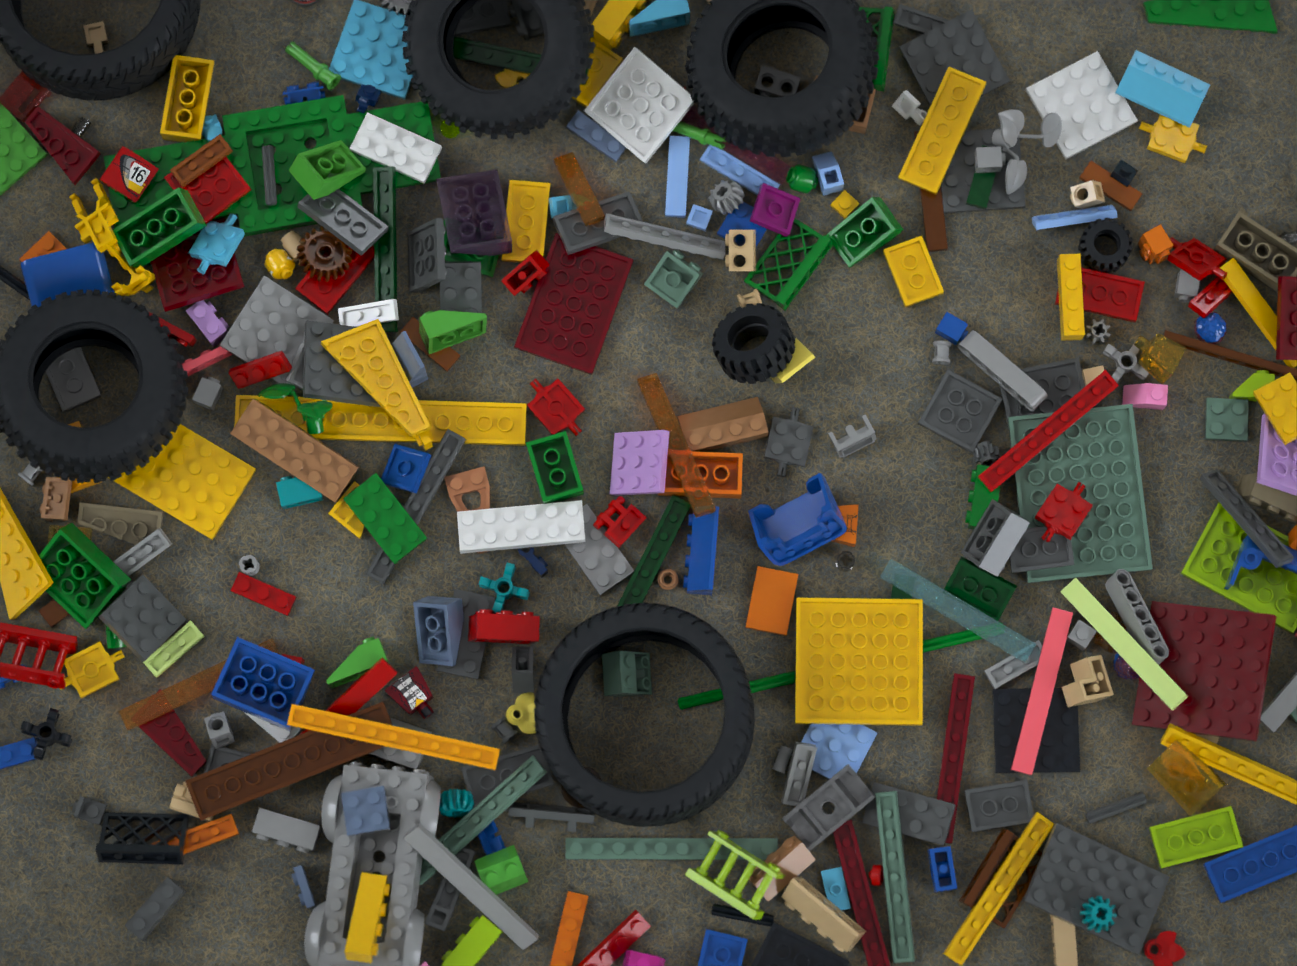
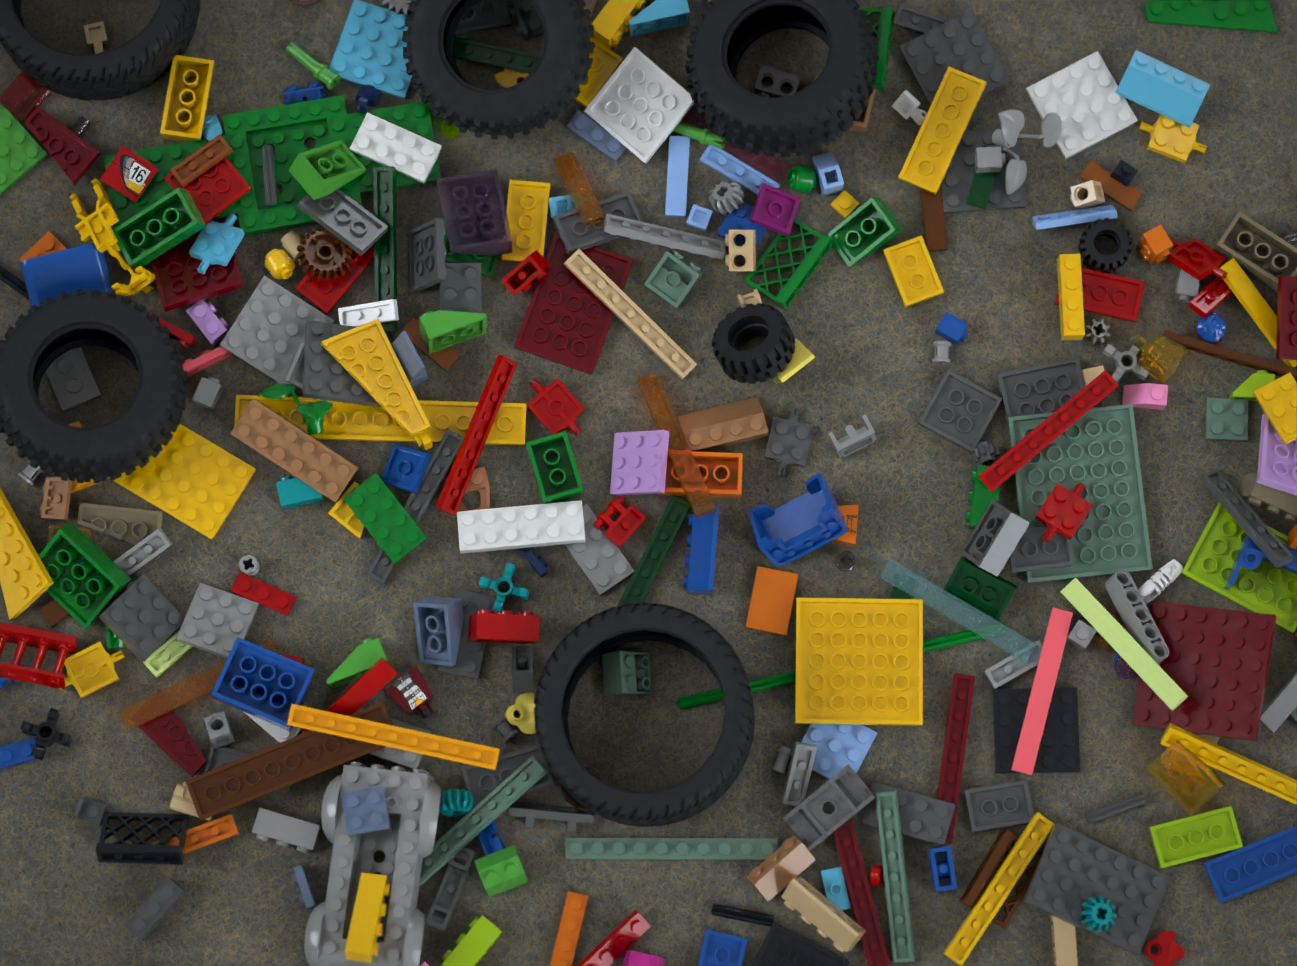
(216, 620): none -> light grey plate
(260, 369): red plate -> none
(471, 886): light grey tile -> none
(476, 435): none -> red plate
(630, 314): none -> tan plate
(667, 572): medium nougat plate -> none
(717, 885): lime fence -> none
(1002, 370): light grey beam -> none
(1090, 682): tan brick -> none
(1160, 580): none -> white hinge

